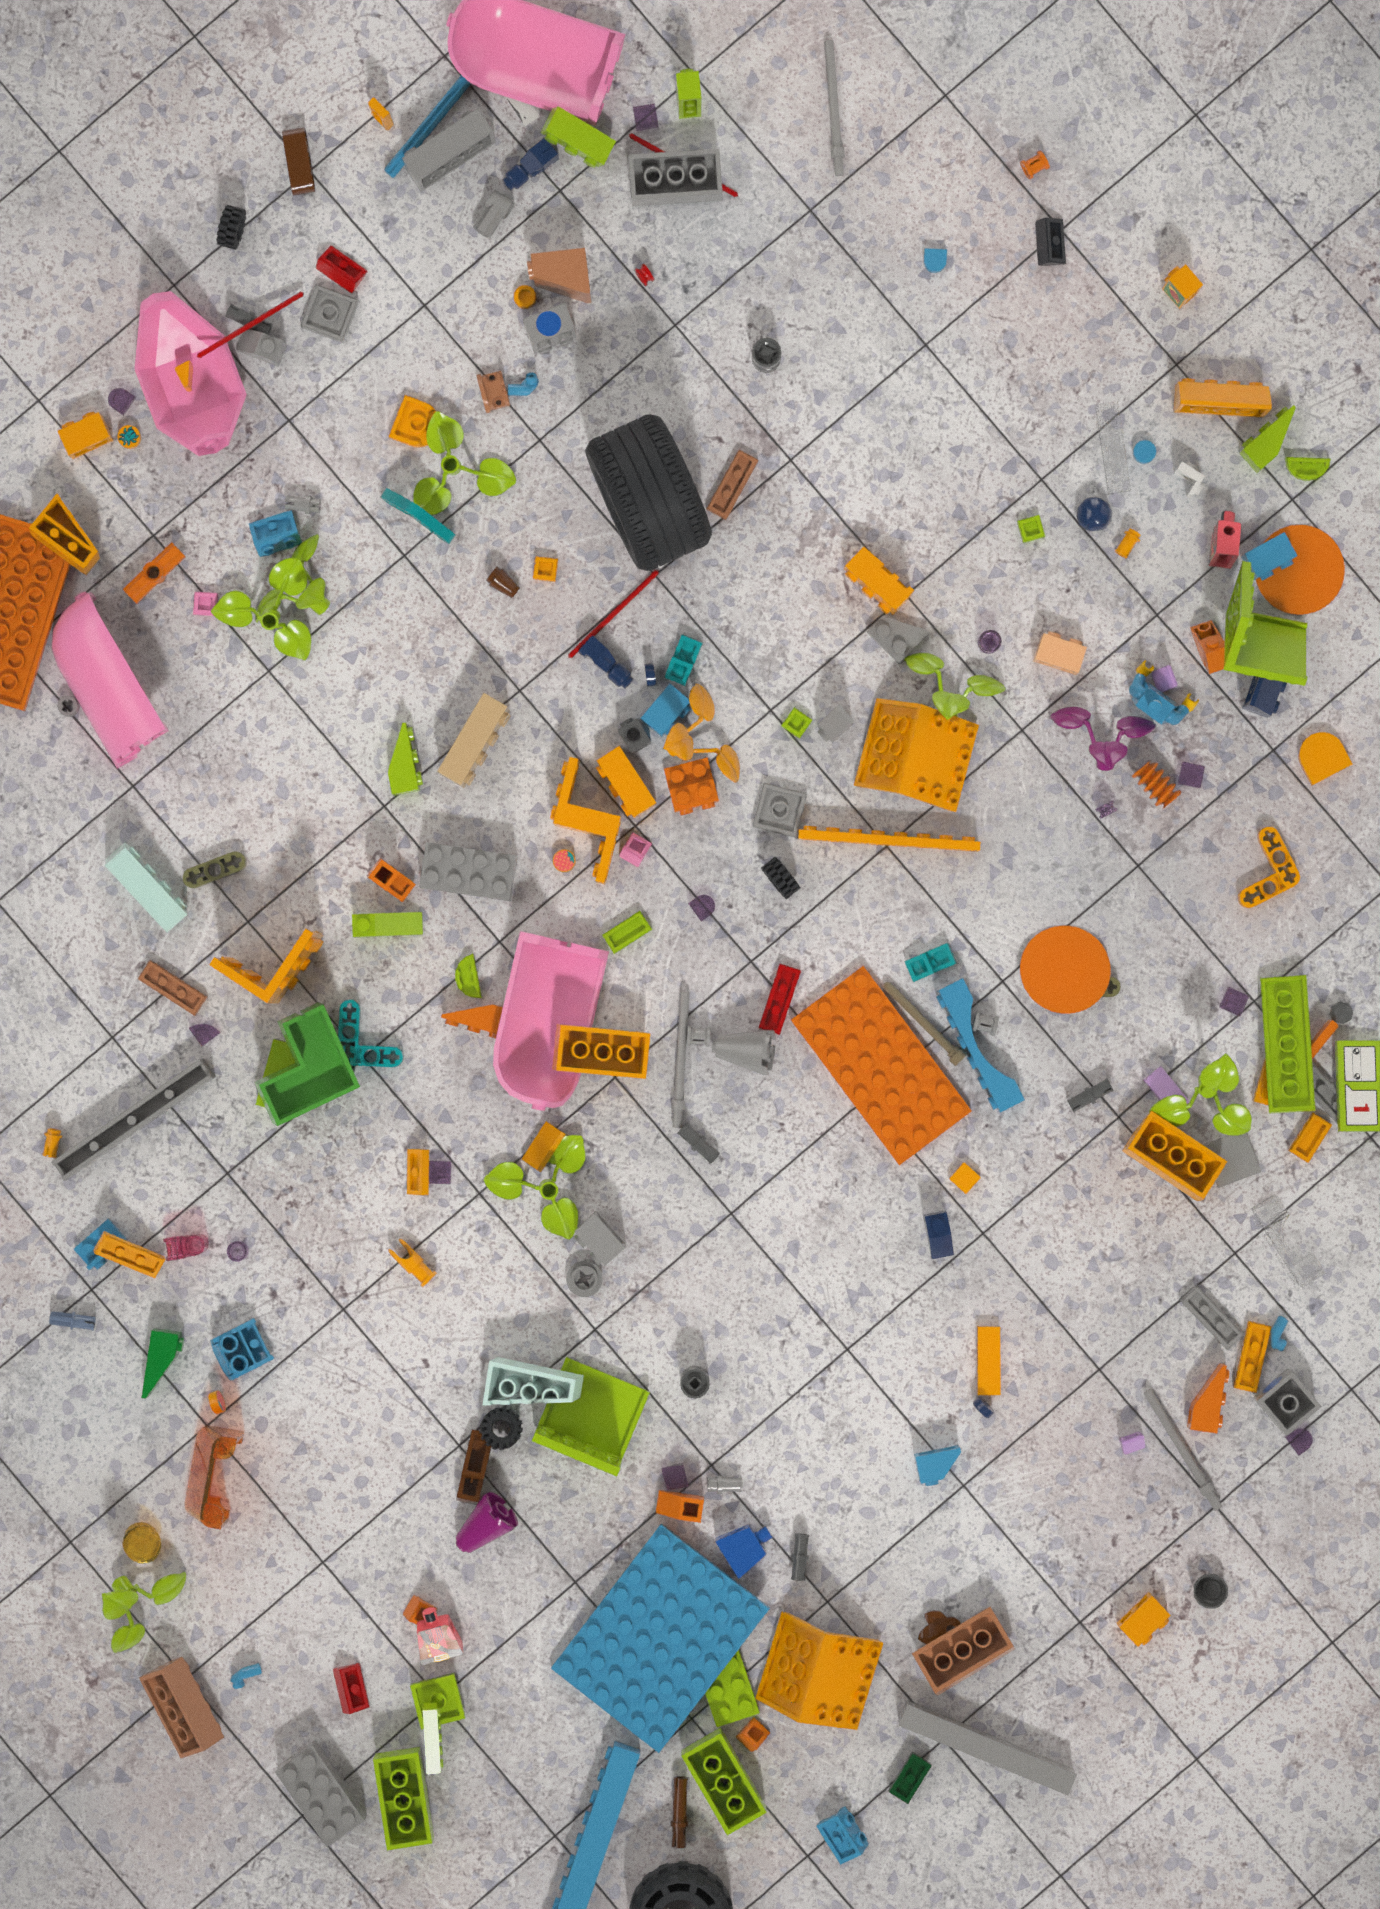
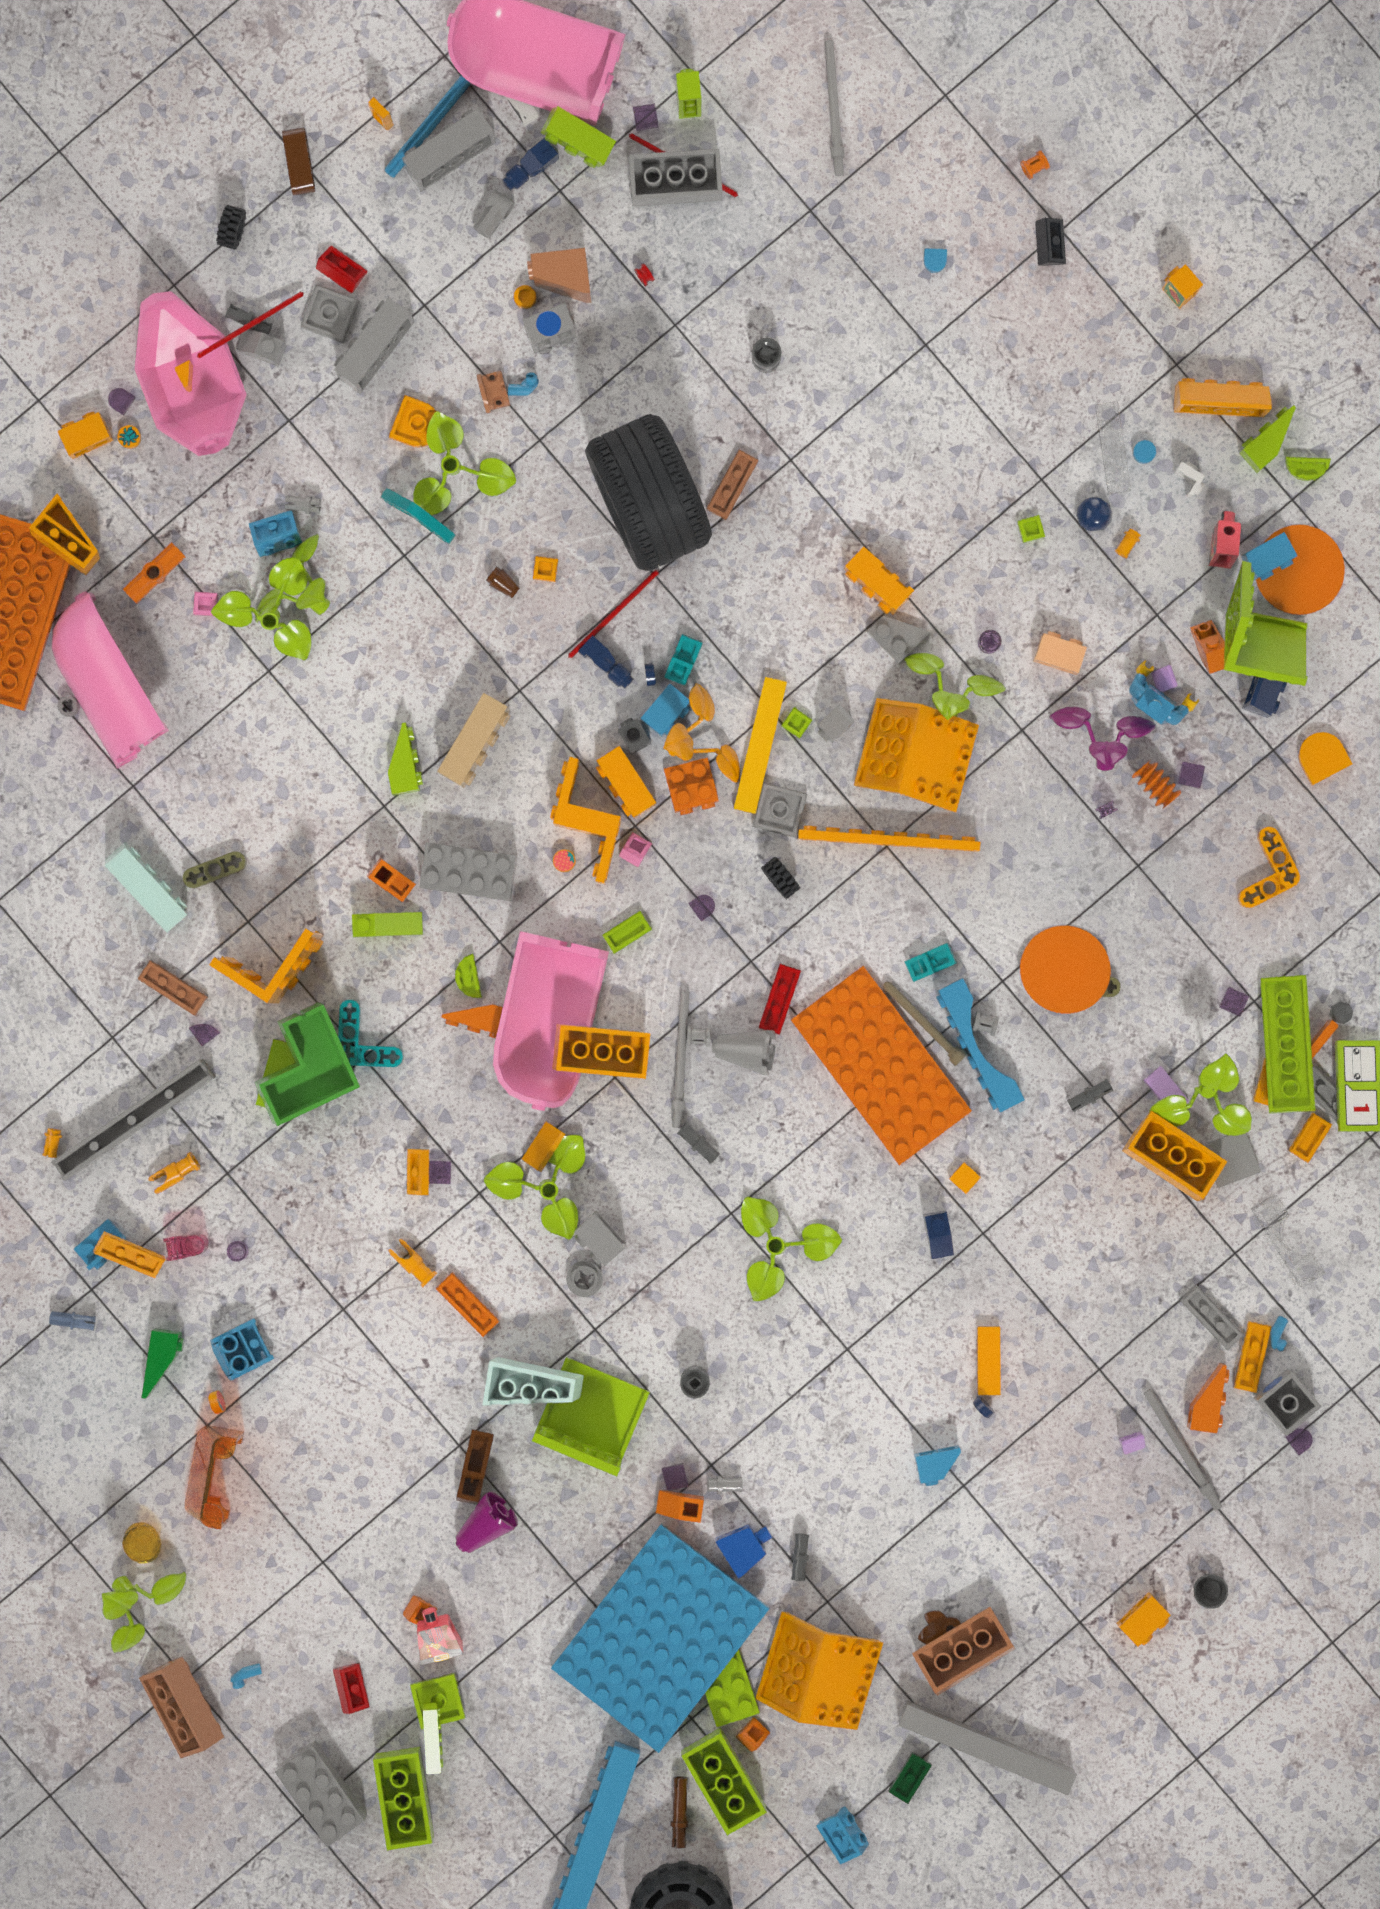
(175, 1172): none -> light orange piece
(373, 345): none -> light grey brick
(467, 1304): none -> orange tile
(514, 1428): black tyre -> none
(757, 1218): none -> lime plant
(760, 745): none -> yellow tile

